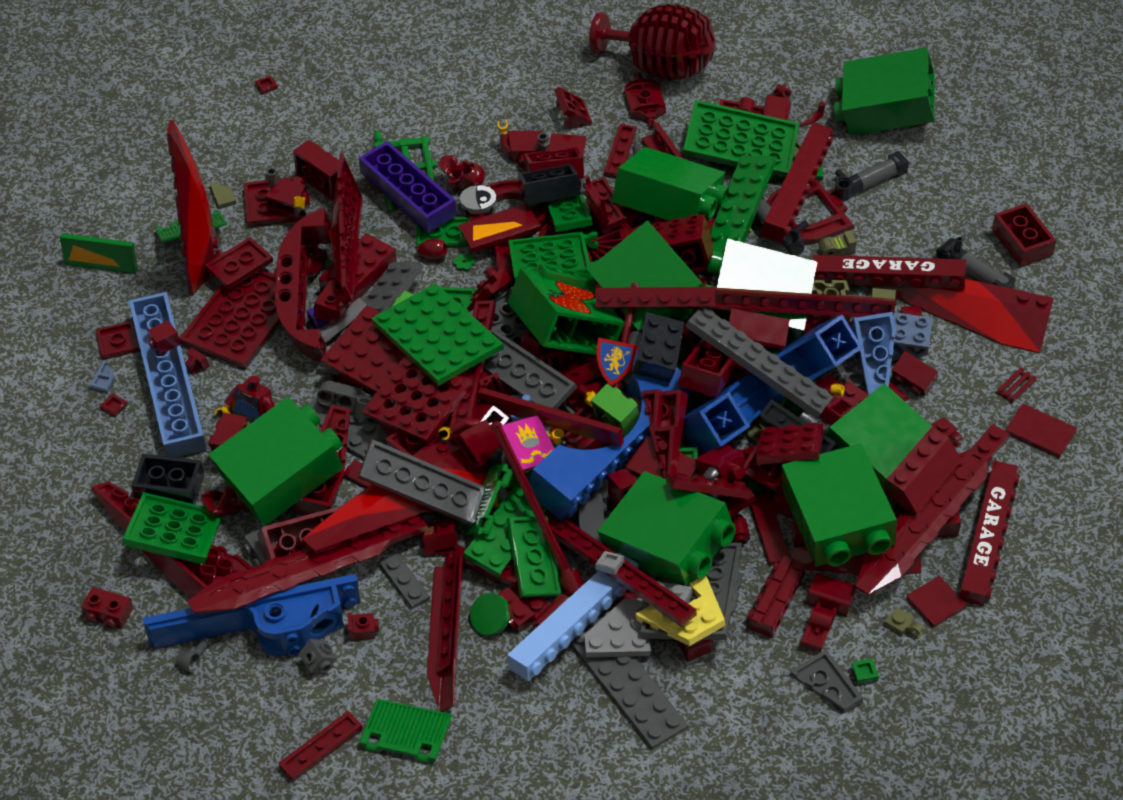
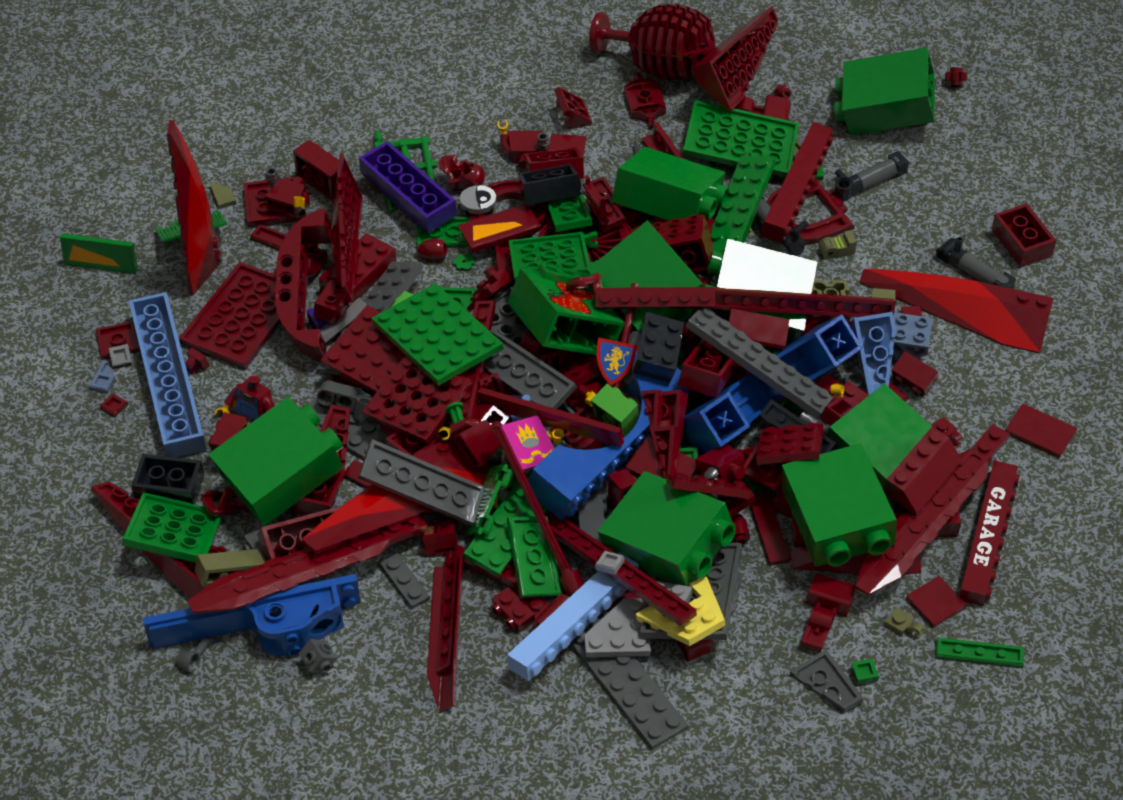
(107, 608): dark red brick -> none
(120, 355): none -> light grey tile
(163, 337): dark red brick -> none
(217, 565): none -> olive brick
(239, 263): dark red plate -> none
(266, 85): dark red tile -> none
(268, 236): none -> dark red tile
(320, 746): dark red plate -> none
(362, 626): dark red brick -> none
(405, 730): green window -> none
(455, 410): none -> green piece
(489, 614): green tile -> none
(581, 282): none -> dark red piece
(620, 149): dark red tile -> none
(732, 63): none -> dark red wedge
(754, 431): olive tile -> none
(777, 596): dark red brick -> none
(816, 115): dark red bar -> none
(892, 271): dark red brick -> none
(955, 76): none -> dark red gear
(980, 652): none -> green tile
(1031, 380): dark red tile -> none

